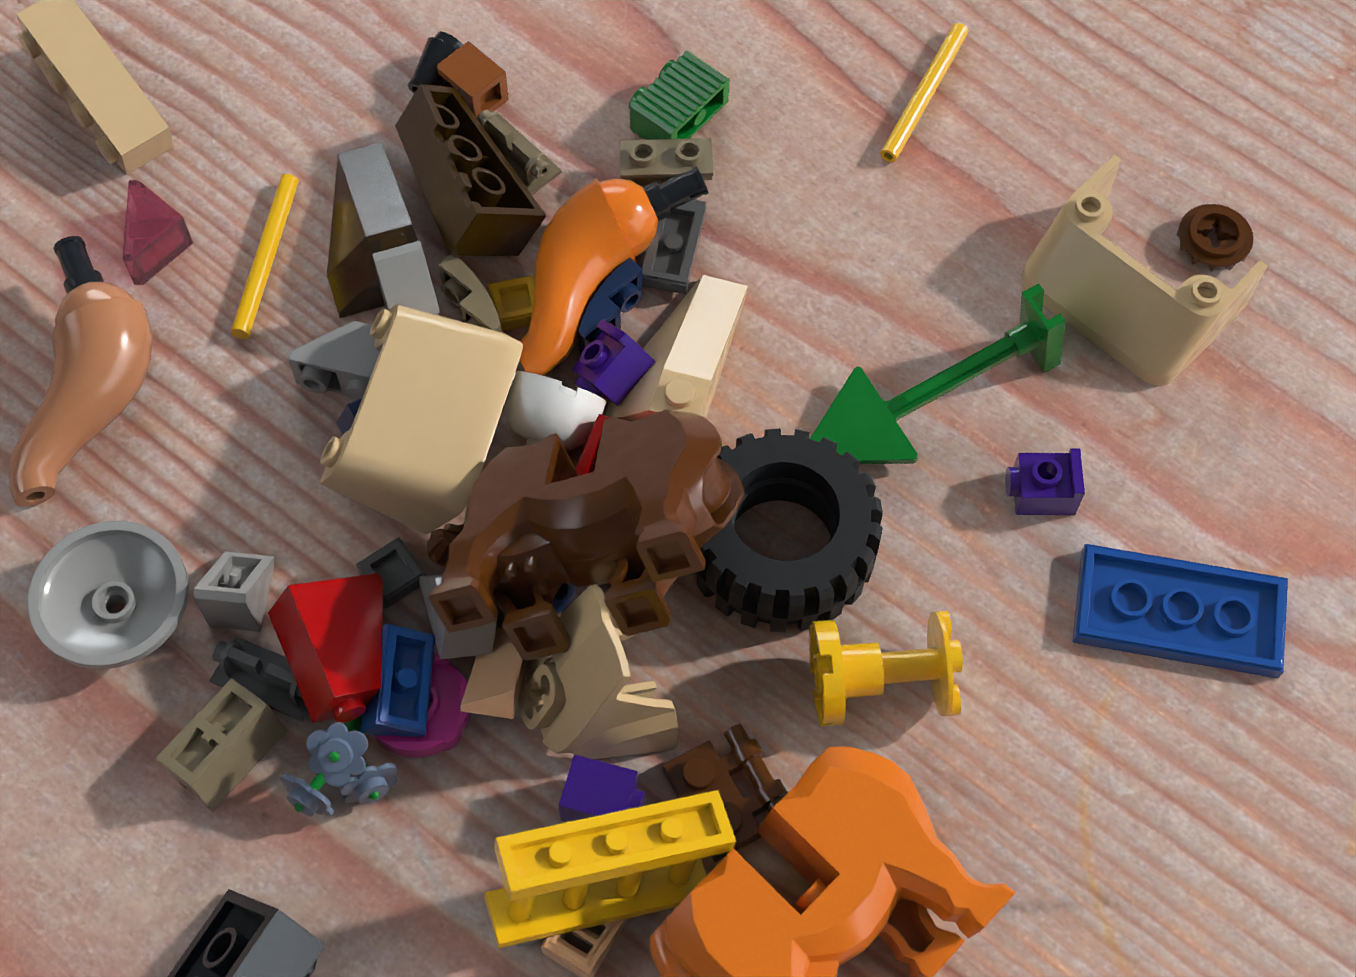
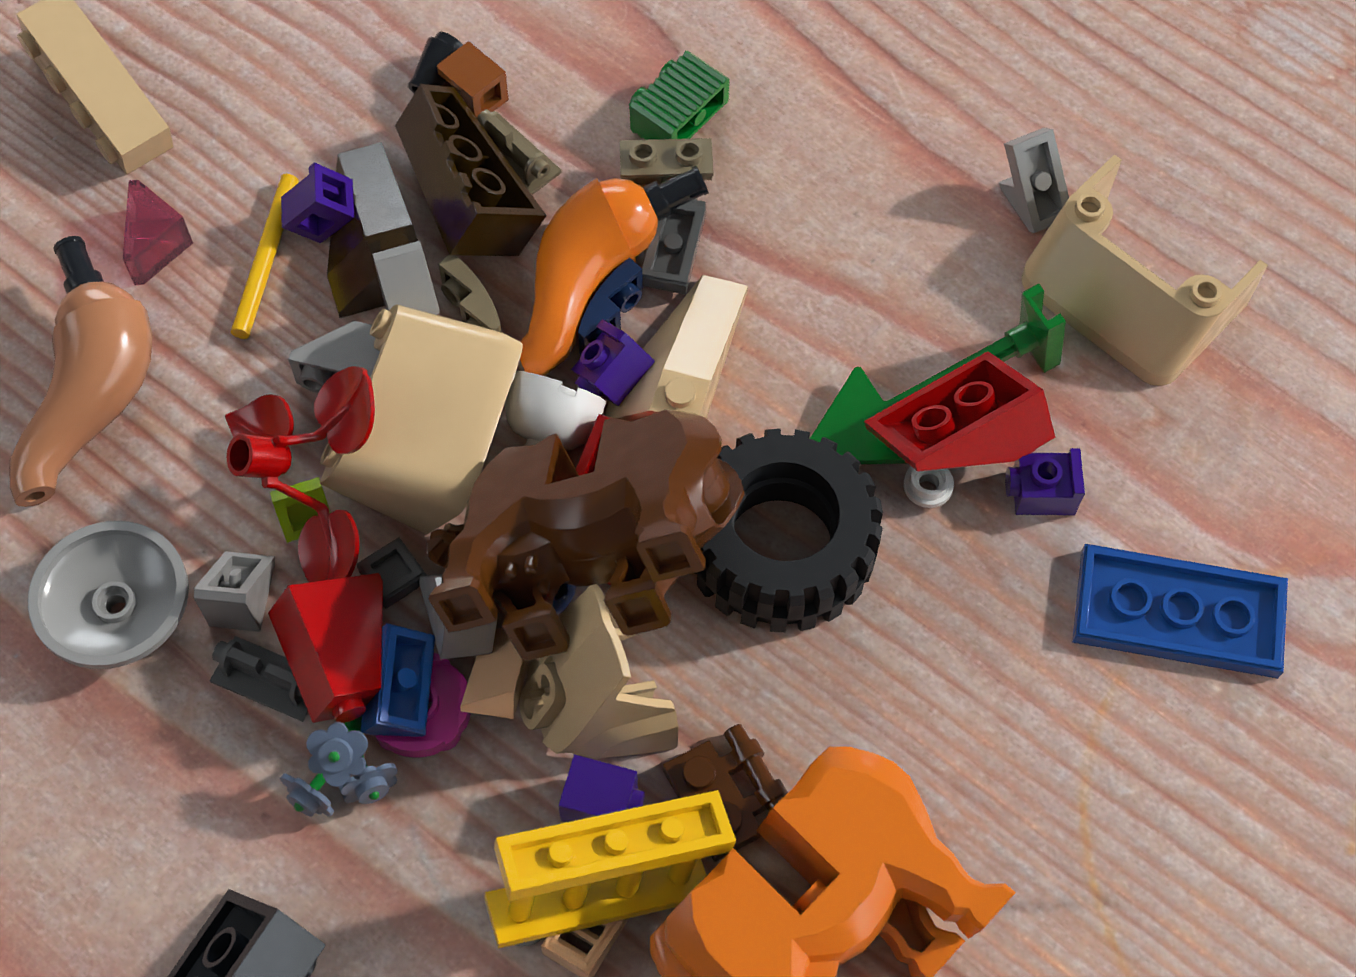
(222, 744): dark tan hinge -> none
(261, 450): none -> red plant
(294, 514): none -> lime tile
(318, 204): none -> dark purple brick
(513, 301): yellow tile -> none
(864, 669): yellow piece -> none
(924, 92): yellow piece -> none
(928, 498): none -> white plate
(967, 418): none -> red slope
(1037, 179): none -> light grey slope
(1230, 228): reddish brown gear -> none

